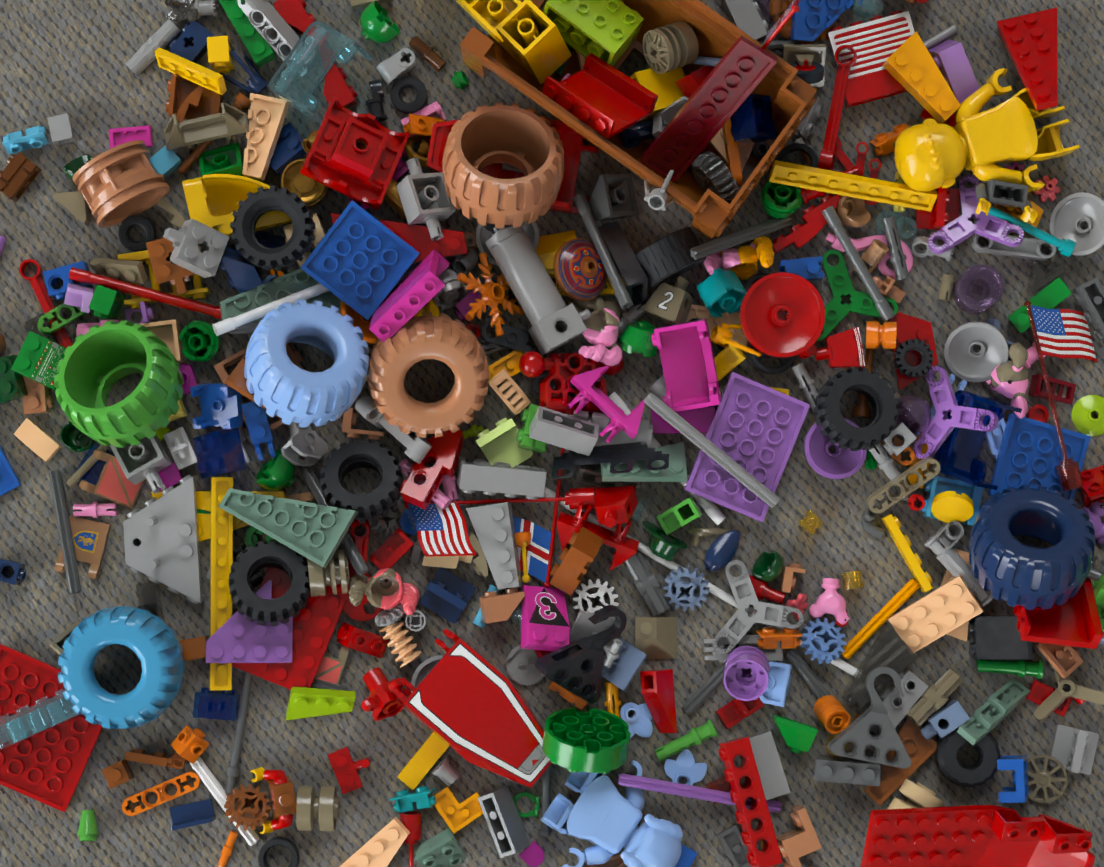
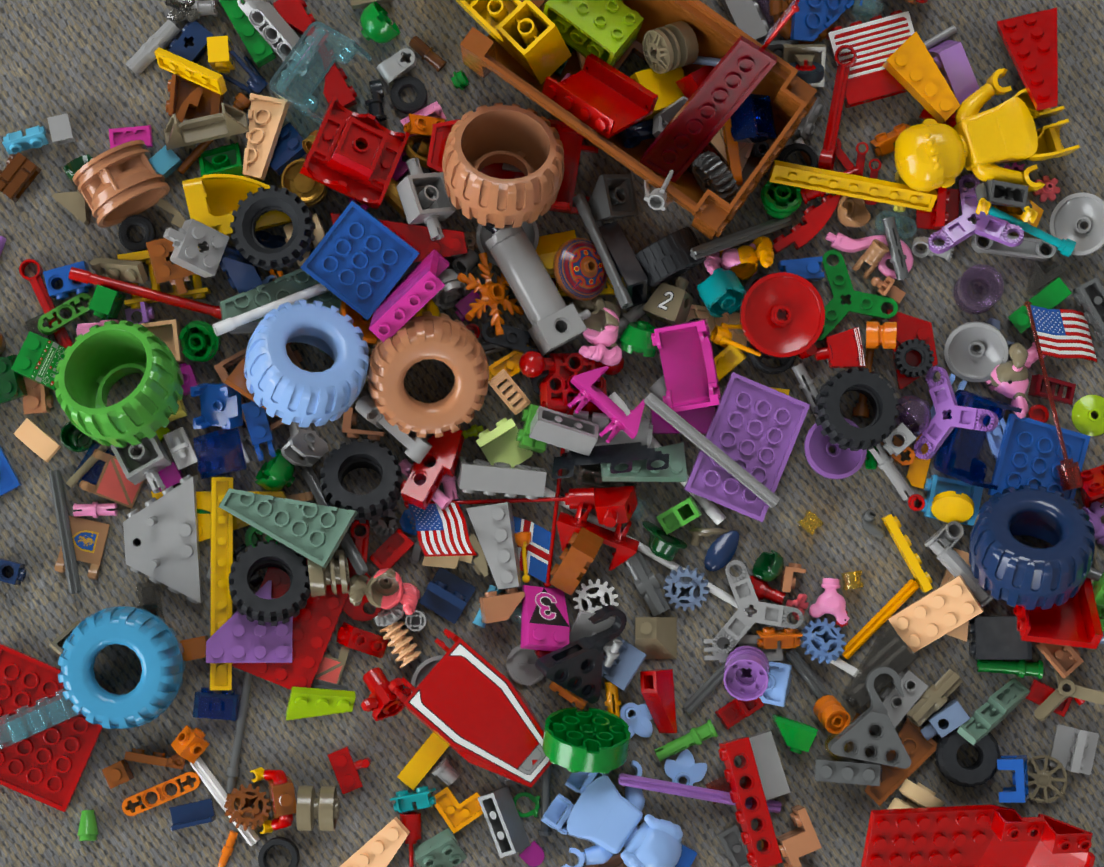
(79, 296): lavender panel -> none
(836, 225): dark grey piece -> none
(905, 488): dark tan beam -> none
(946, 287): dark tan pin -> none

